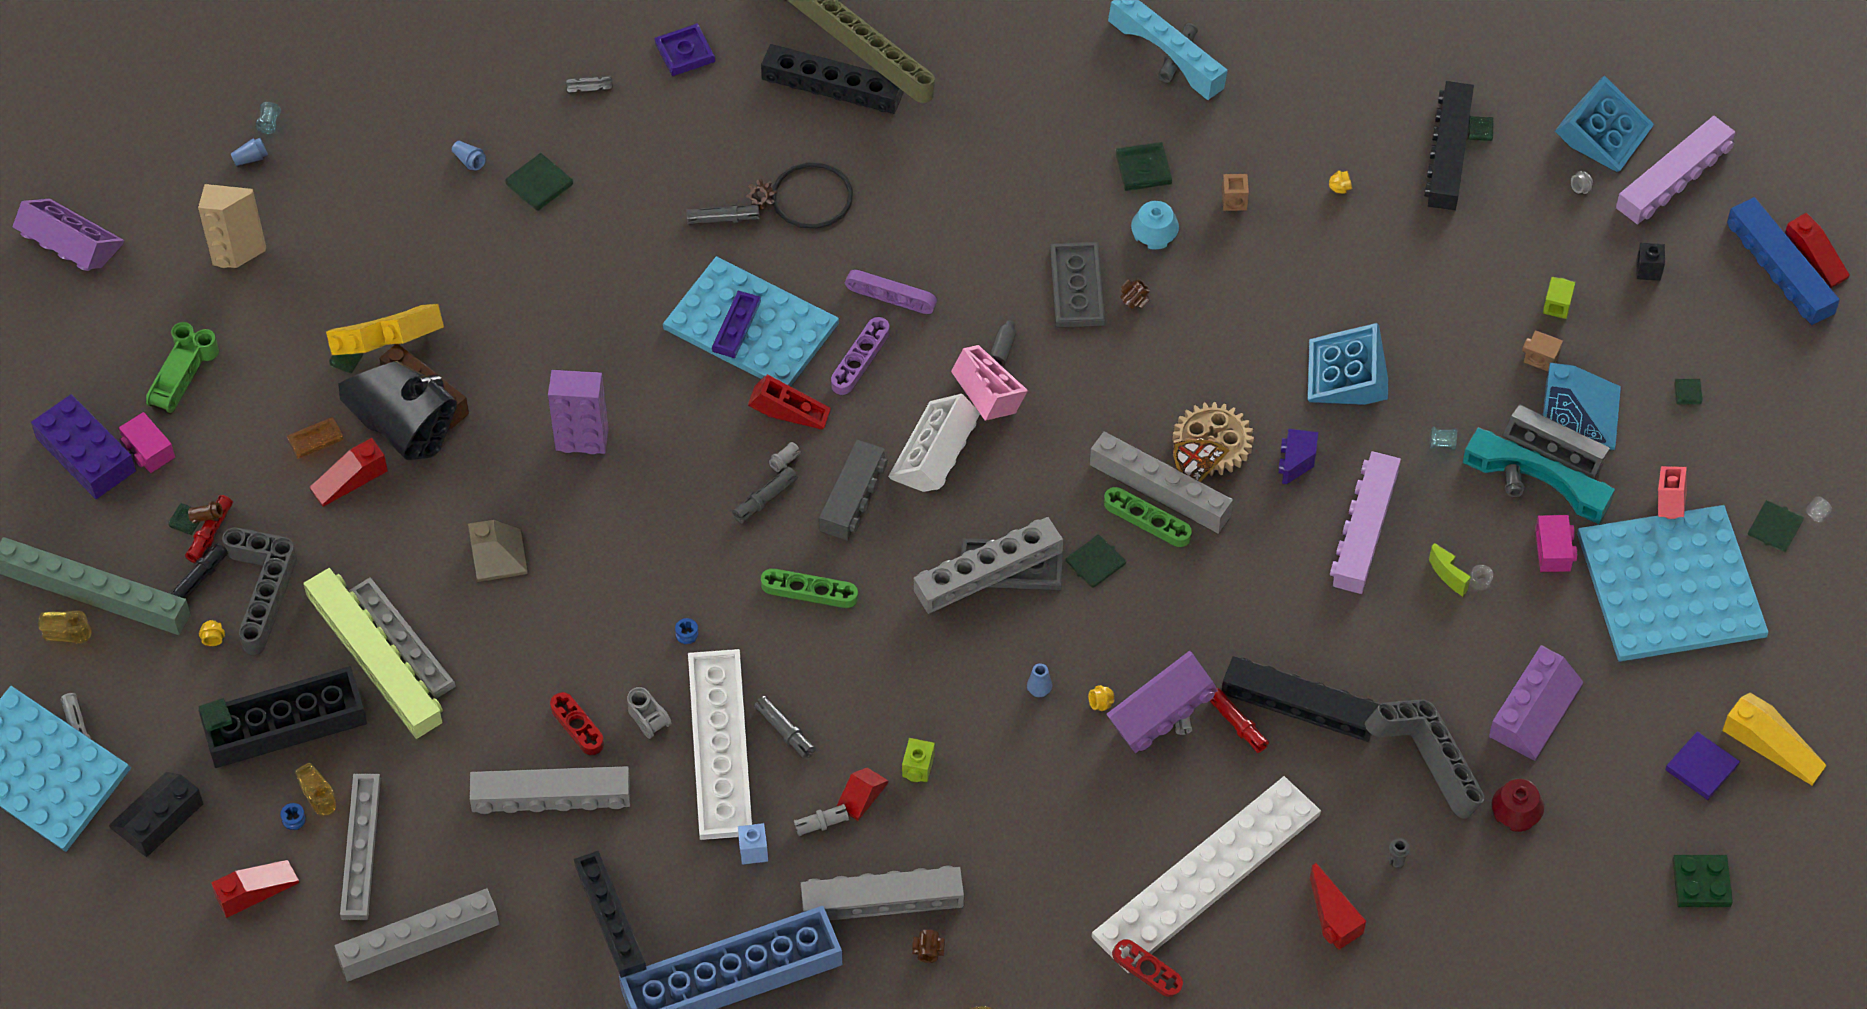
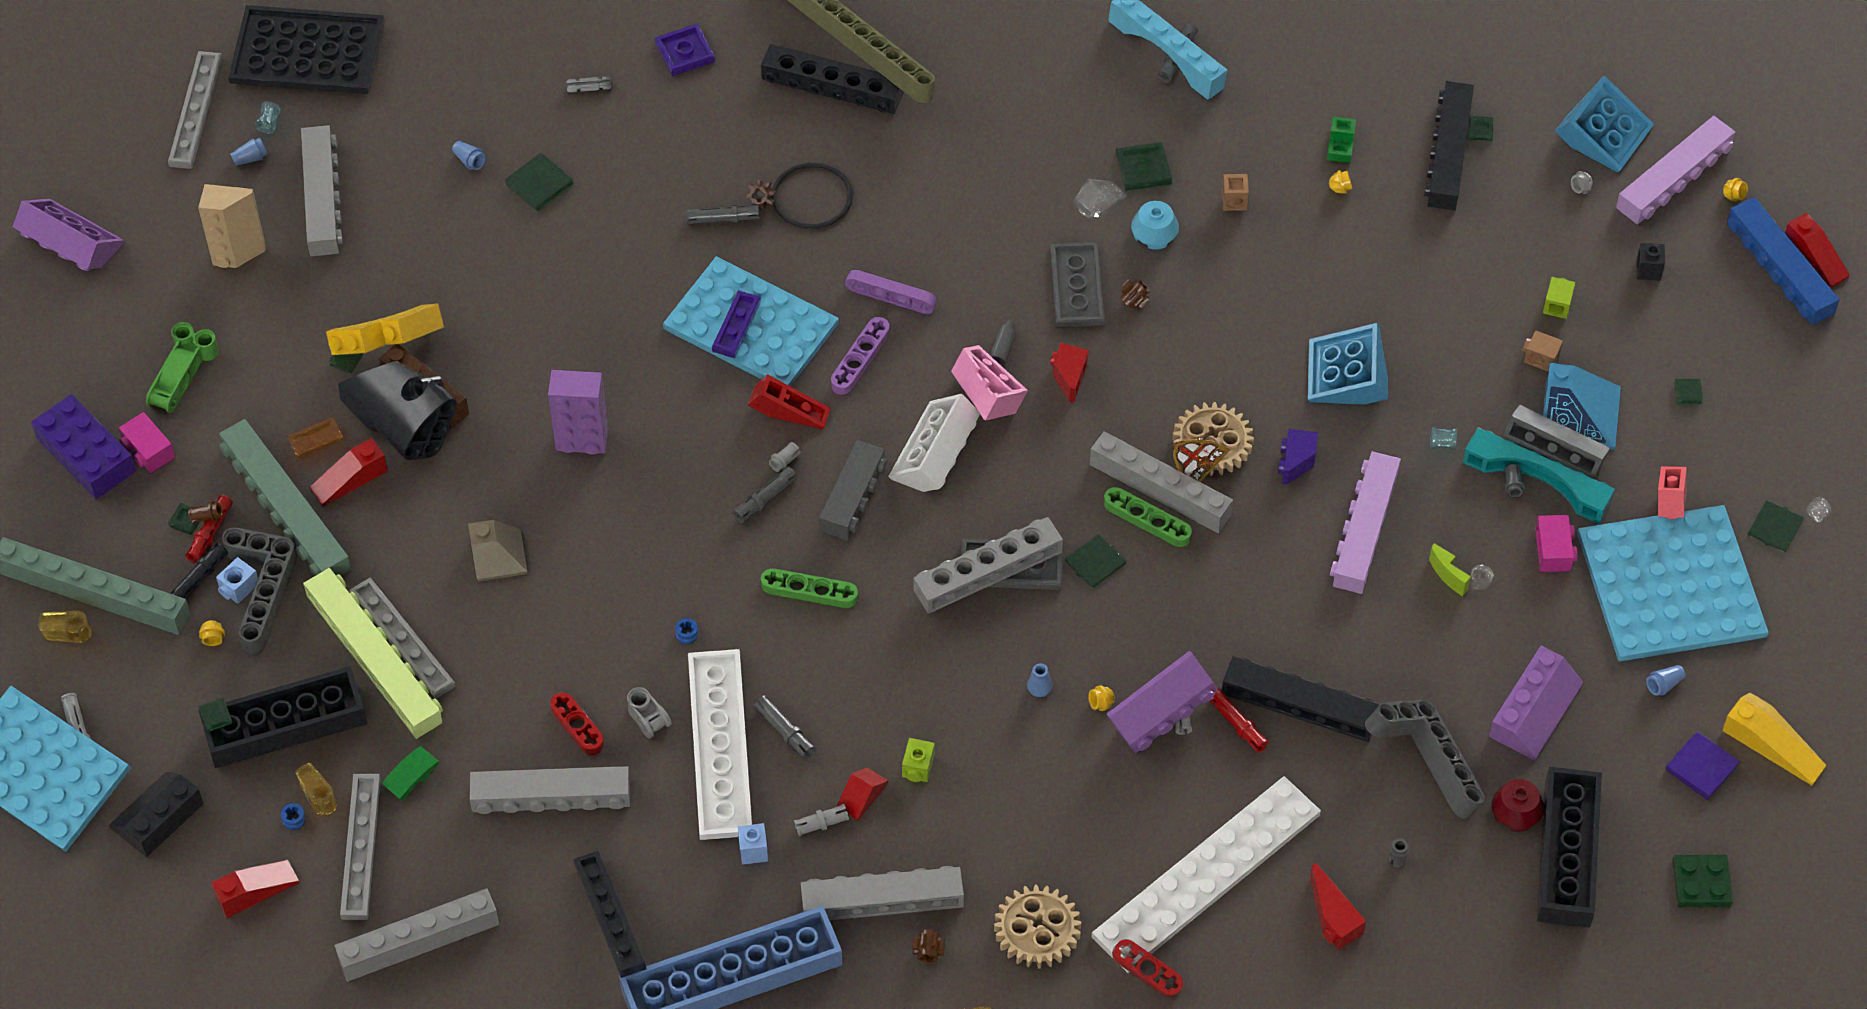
(195, 110): none -> light grey tile
(237, 571): none -> light blue brick
(283, 500): none -> sand green brick
(306, 49): none -> black plate
(320, 192): none -> light grey brick
(409, 772): none -> green slope
(1037, 926): none -> tan gear
(1069, 368): none -> red slope
(1098, 197): none -> clear slope
(1341, 139): none -> green slope
(1569, 847): none -> black brick
(1664, 680): none -> medium blue cone
(1735, 189): none -> yellow plate

